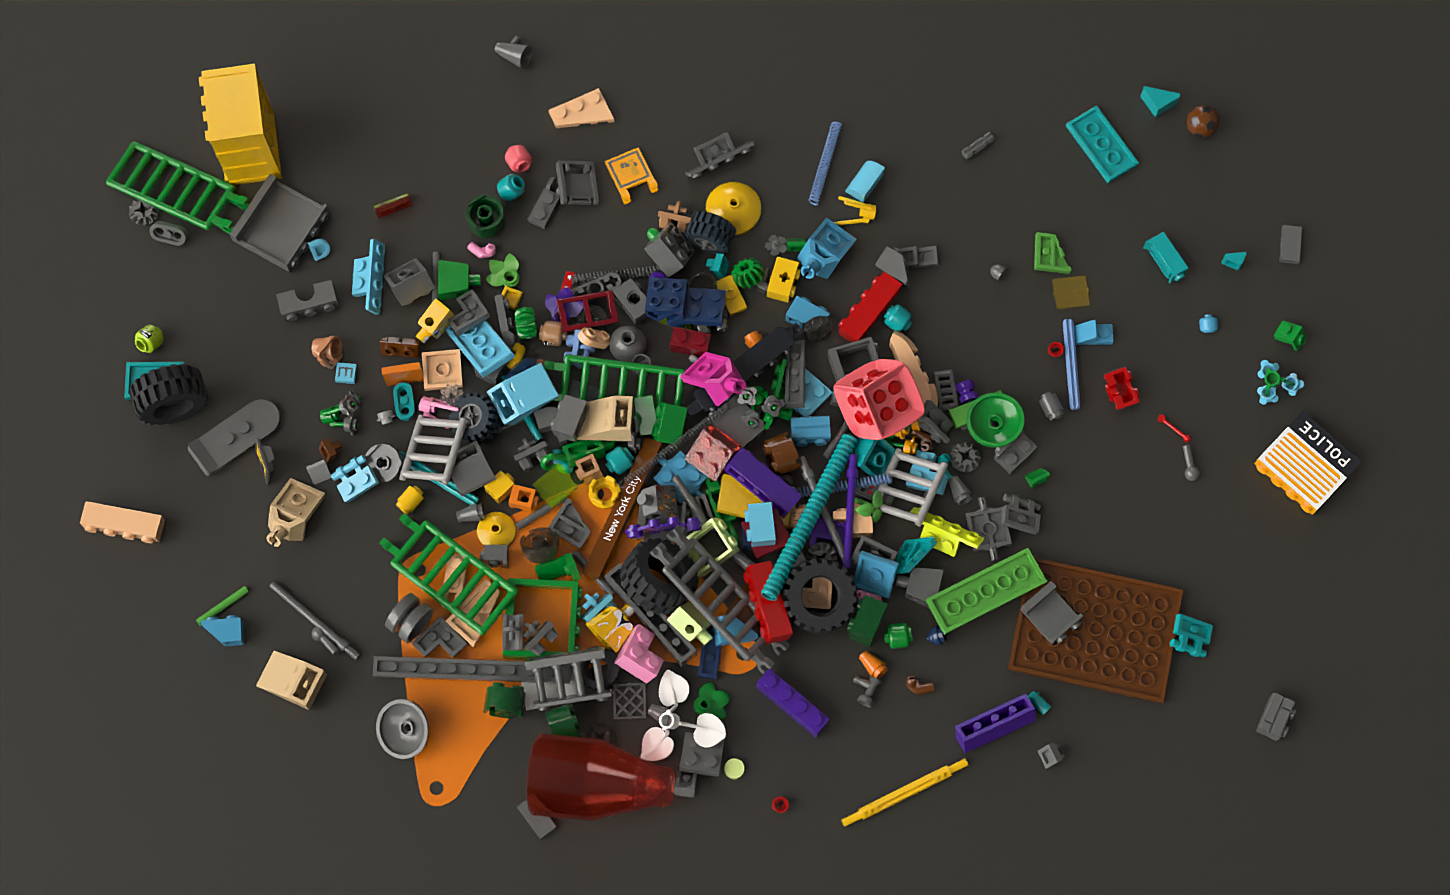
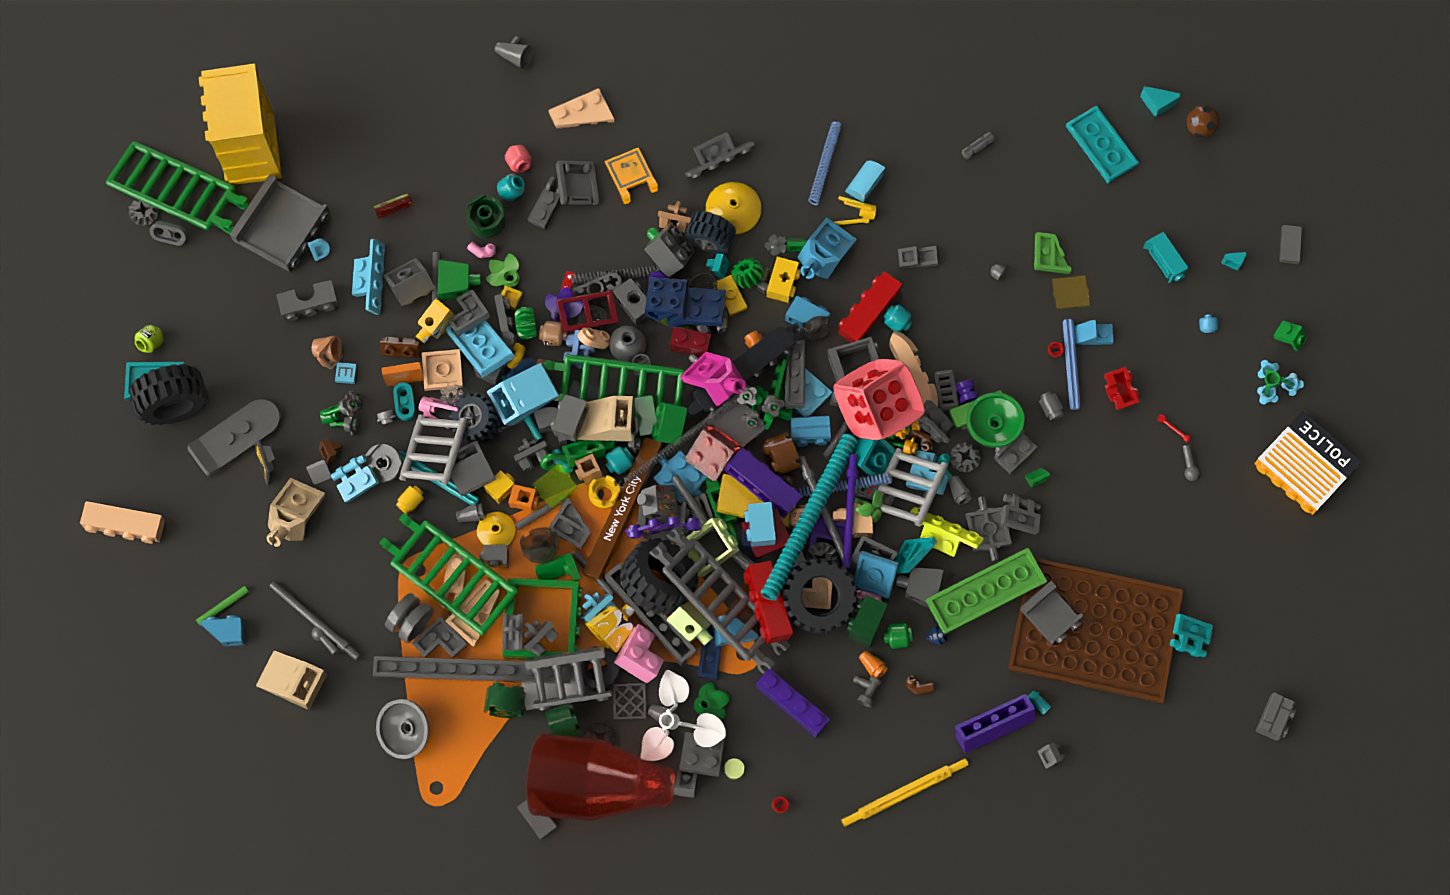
(895, 265): dark grey slope -> none

